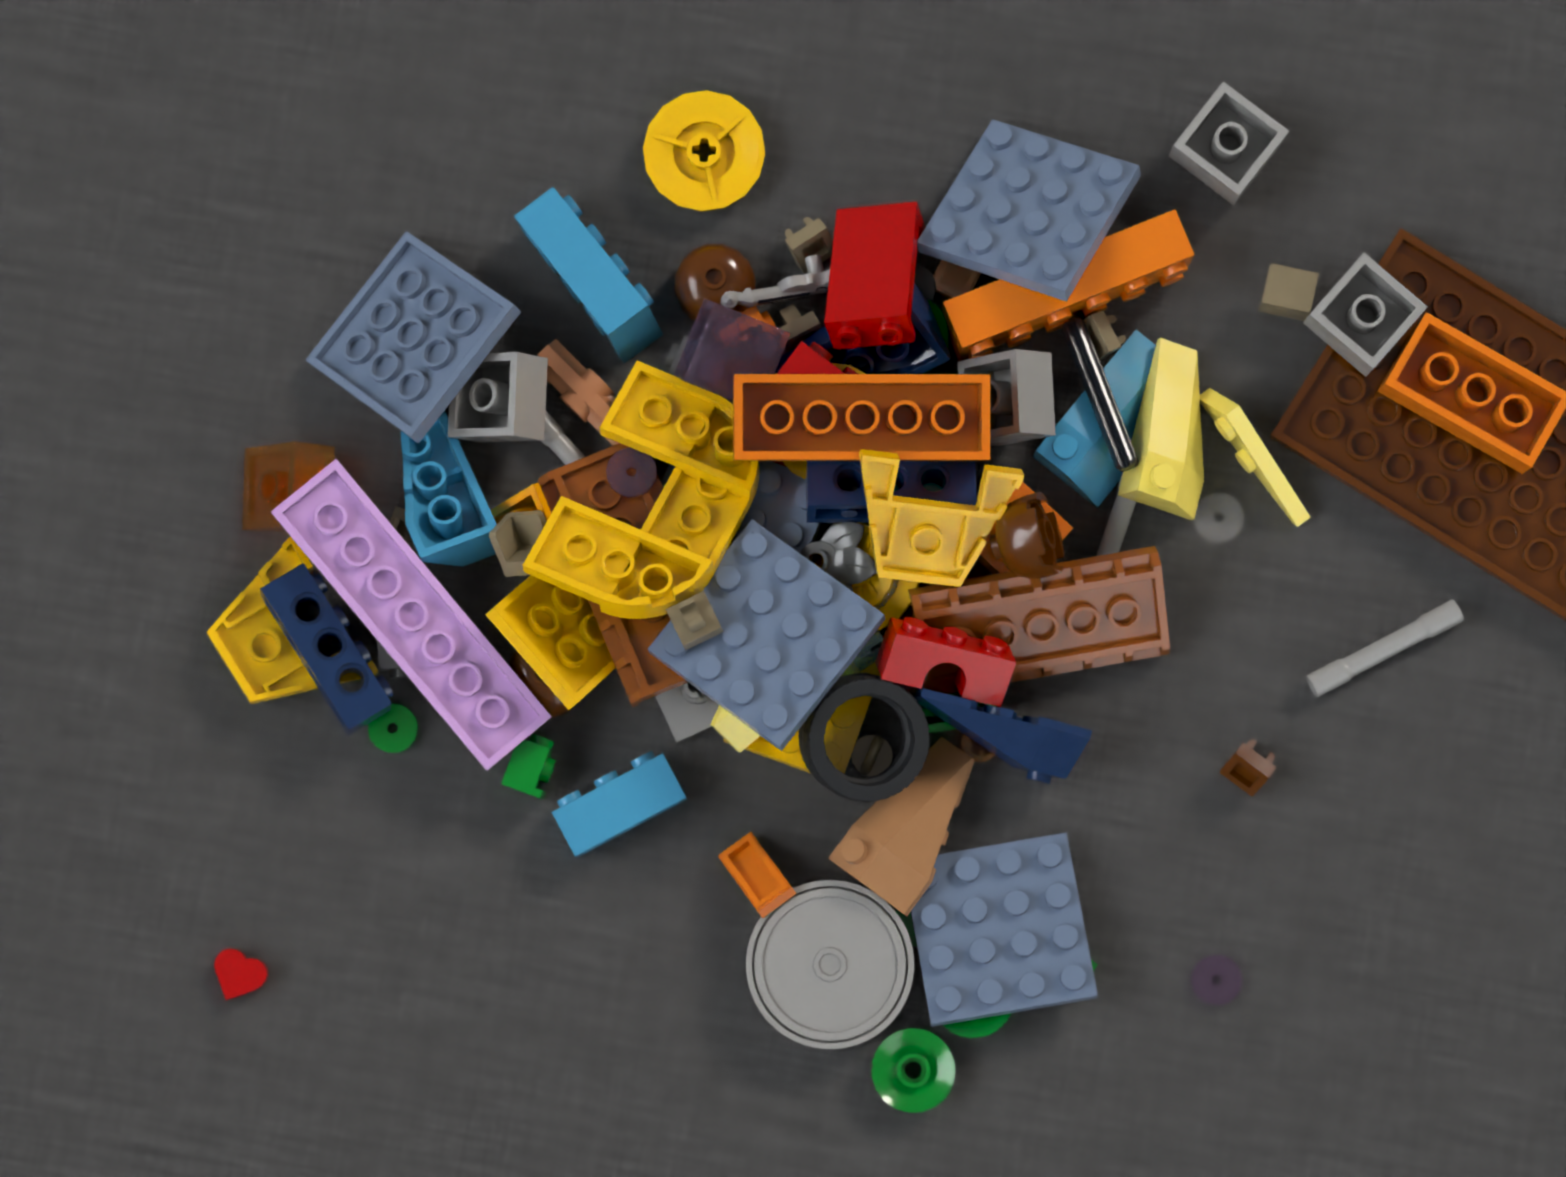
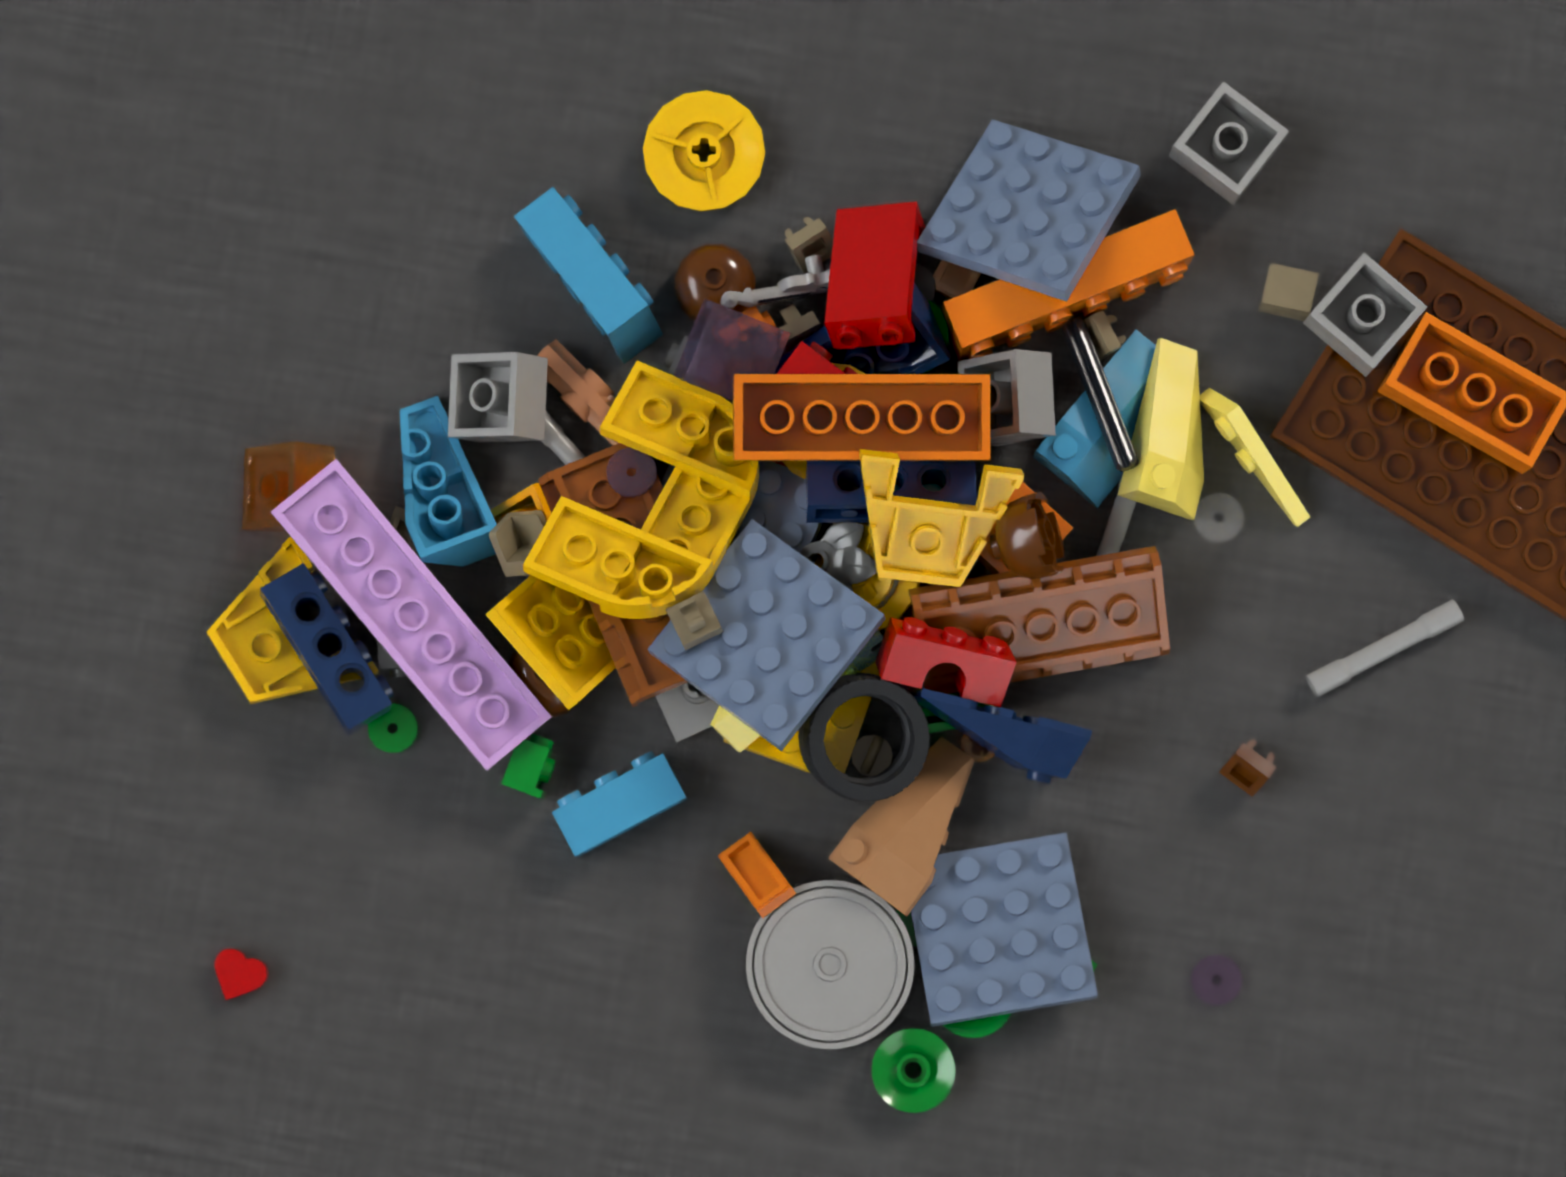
(413, 336): sand blue plate -> none

